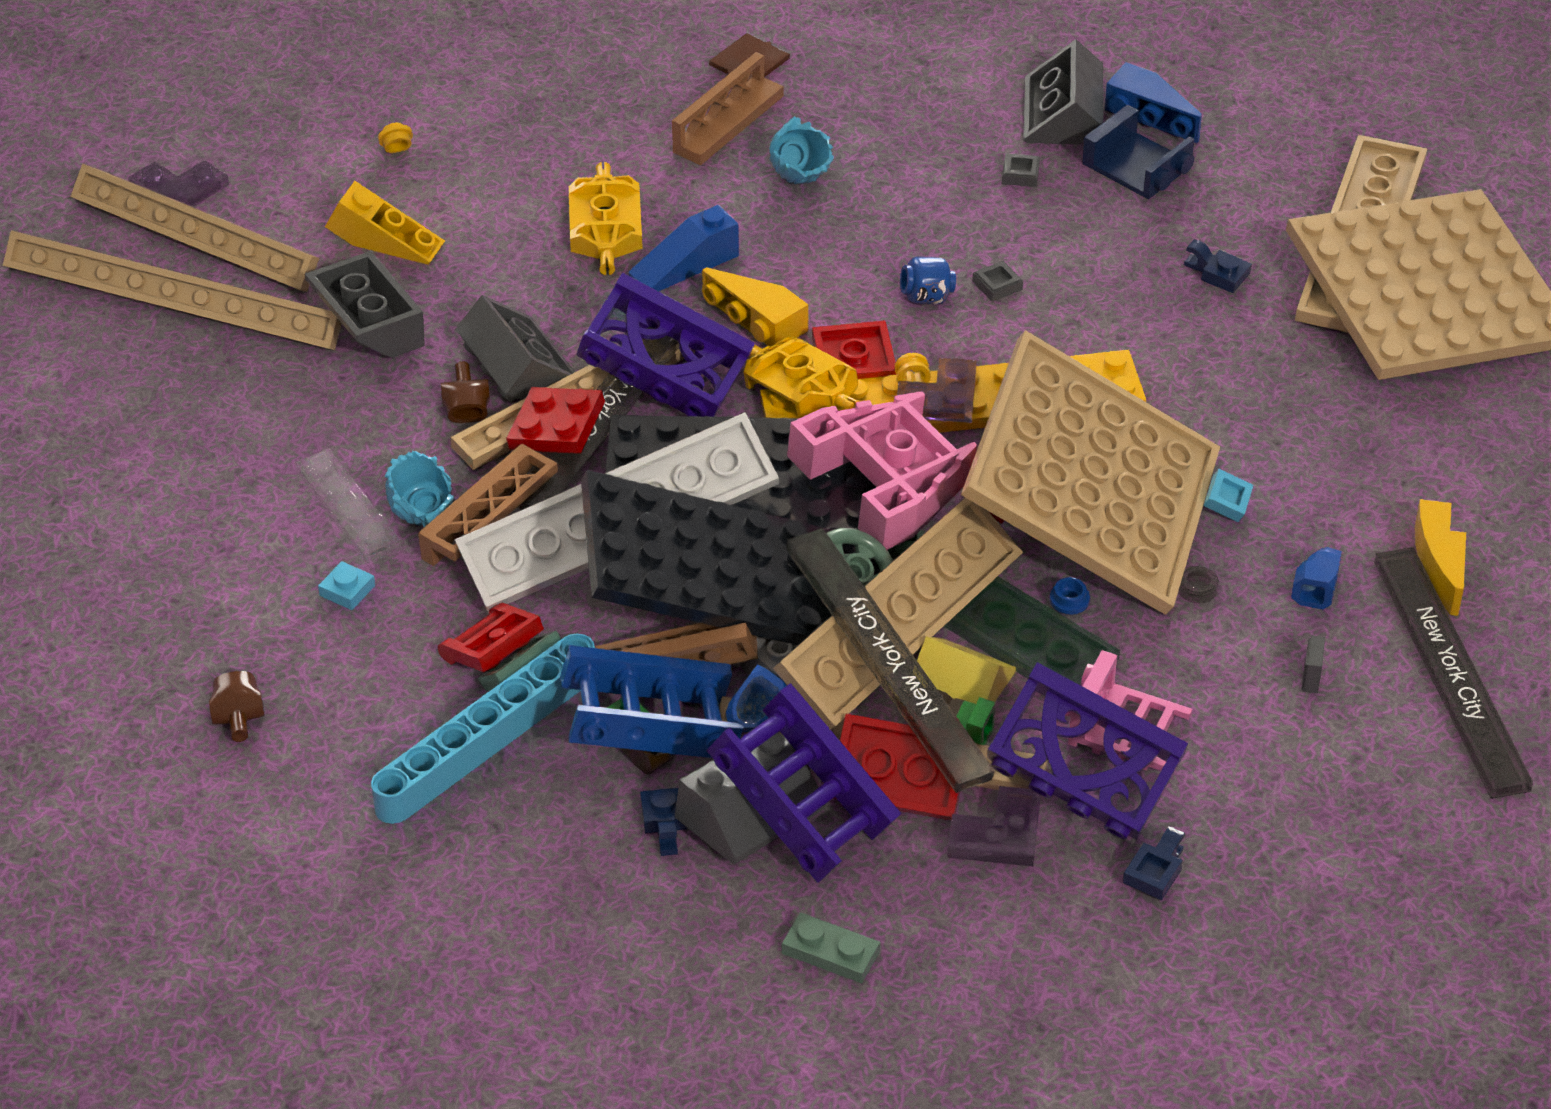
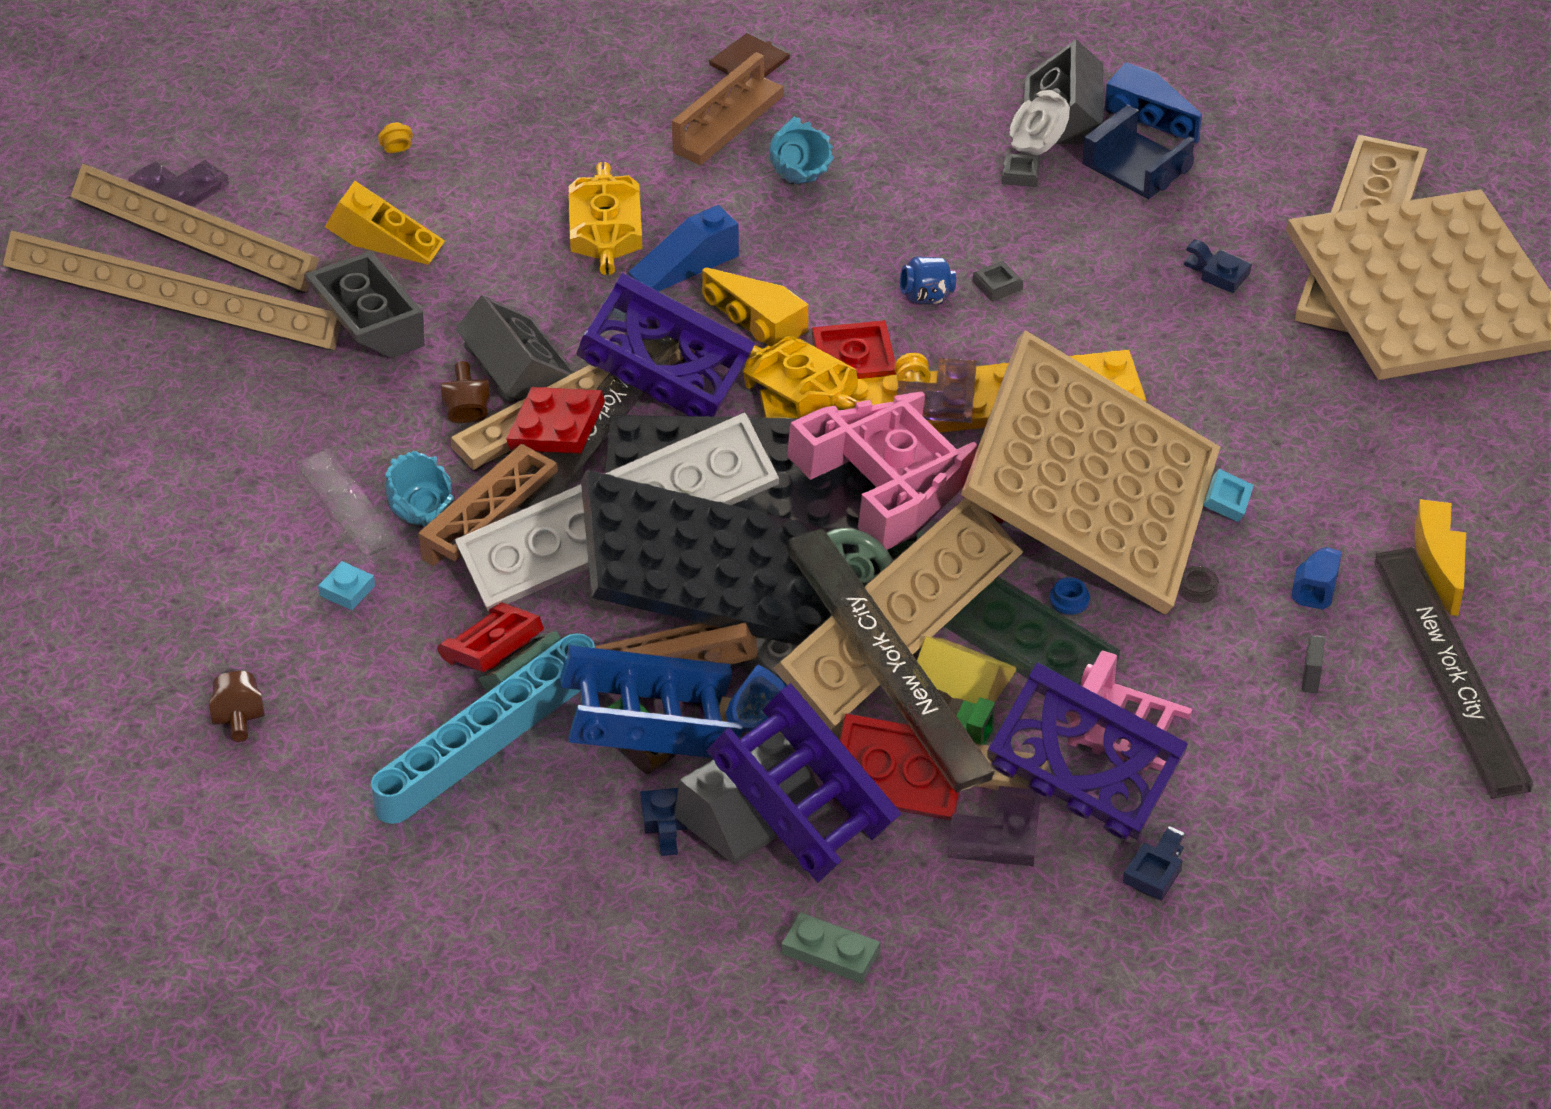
(1039, 123): none -> white tile

